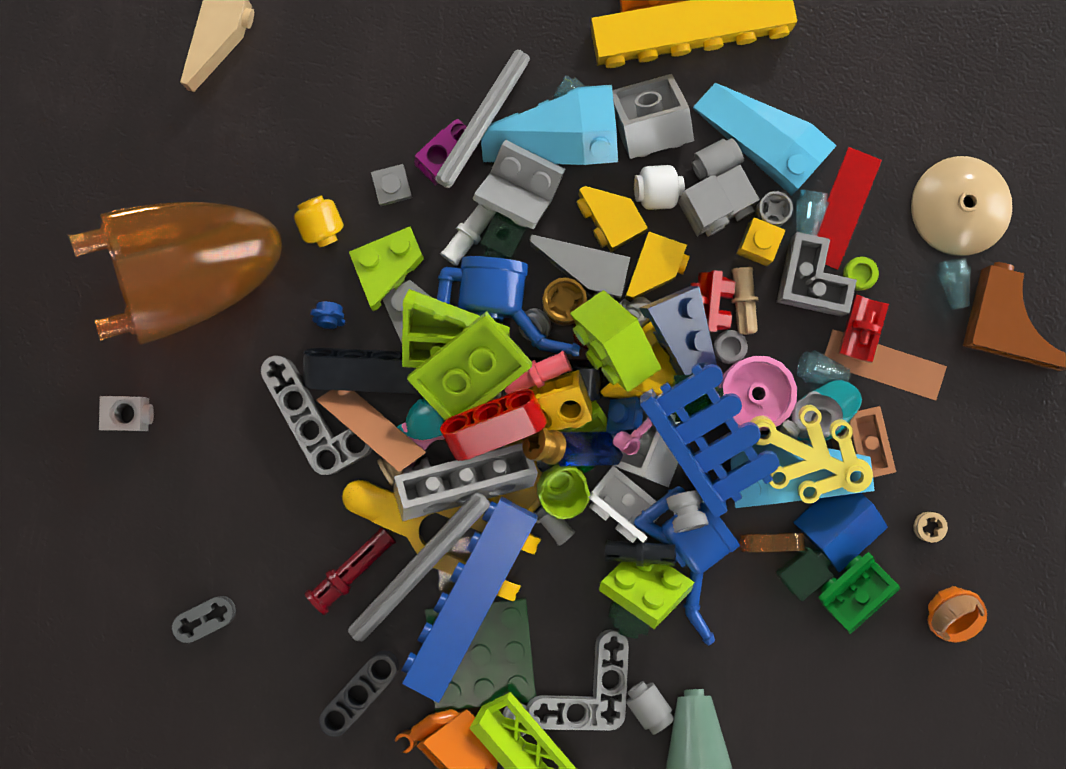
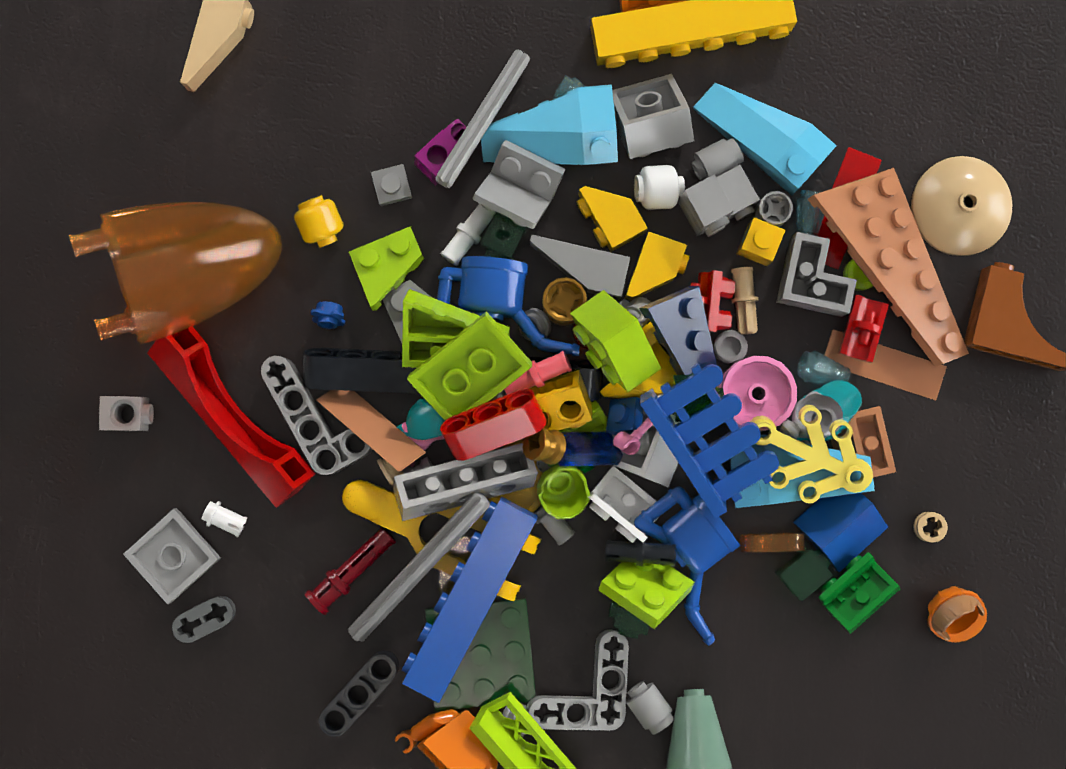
(172, 556): none -> light grey plate
(224, 518): none -> white pin
(270, 464): none -> red arch
(686, 507): light grey wheel -> none
(891, 253): none -> nougat wing
(956, 282): clear light blue cone -> none

